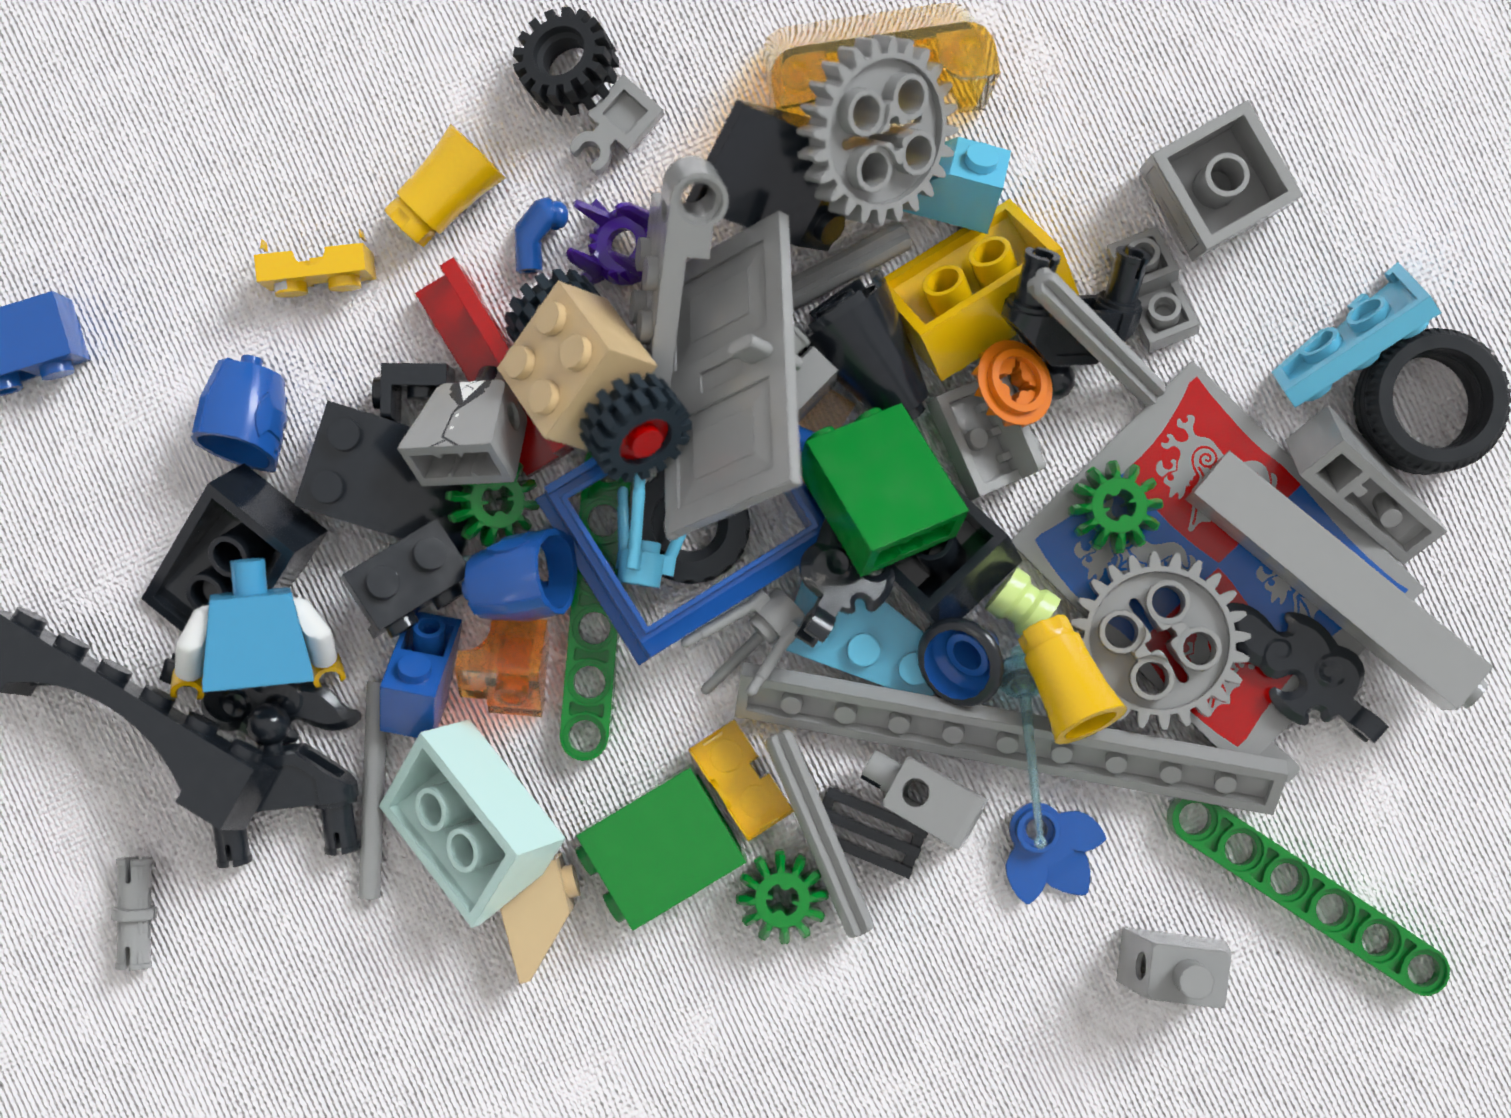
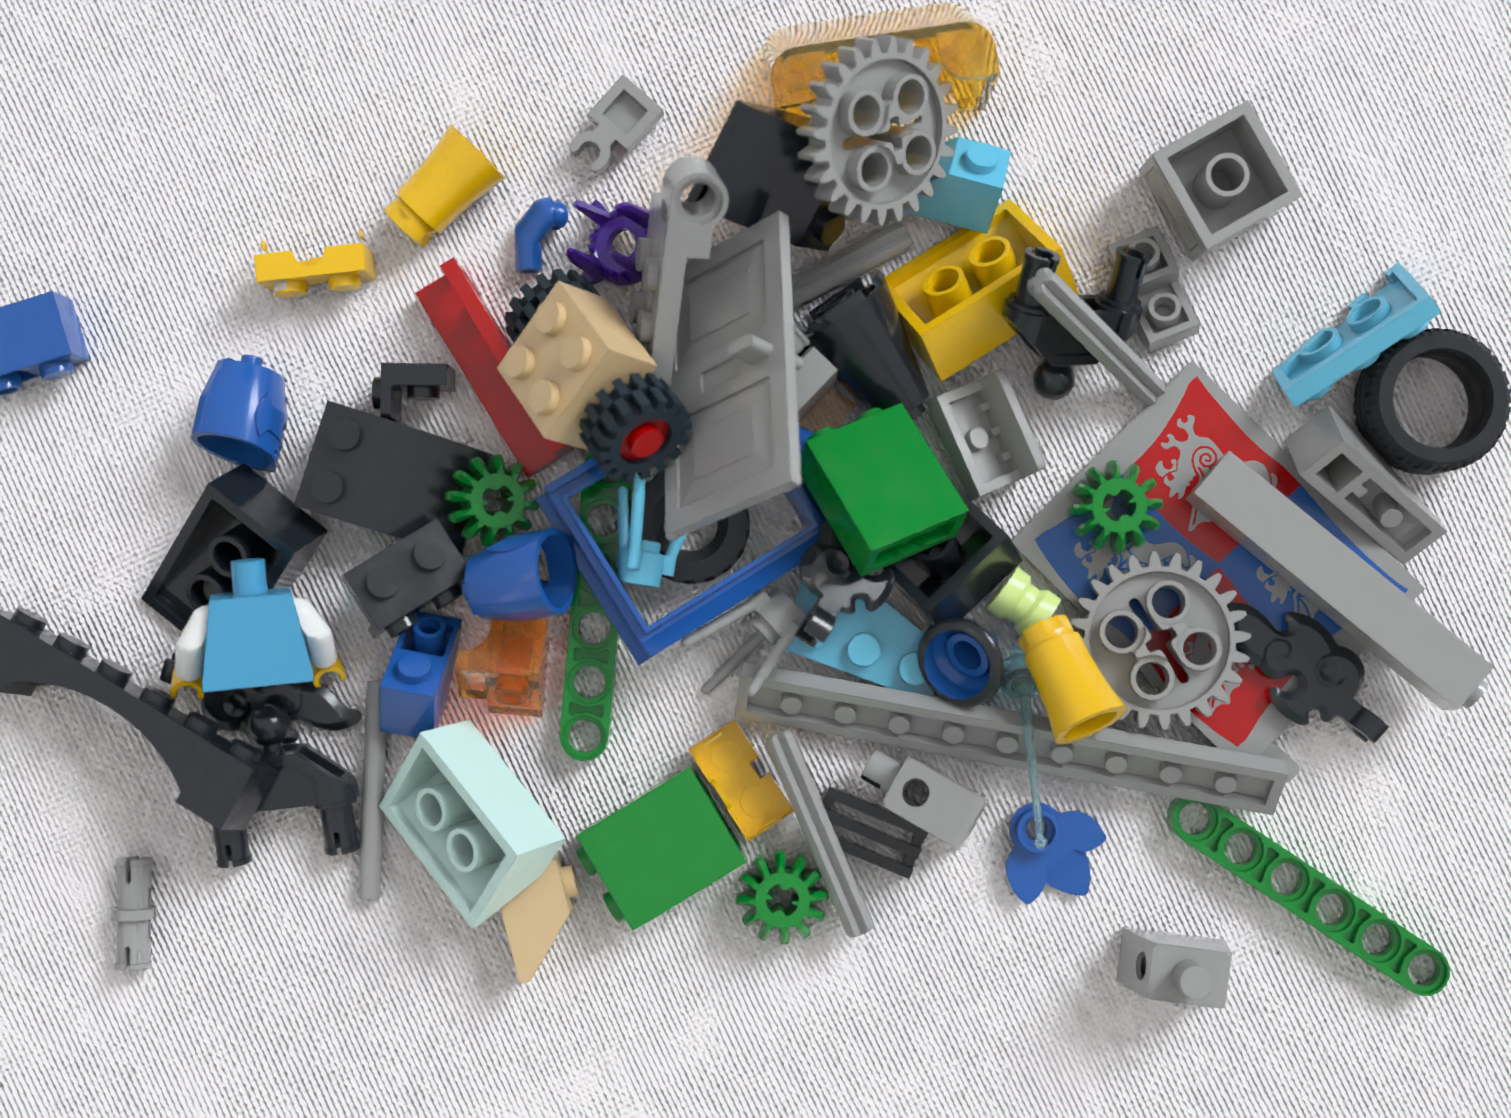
(467, 433): light grey torso -> none
(552, 40): black tyre -> none
(1027, 373): orange gear -> none

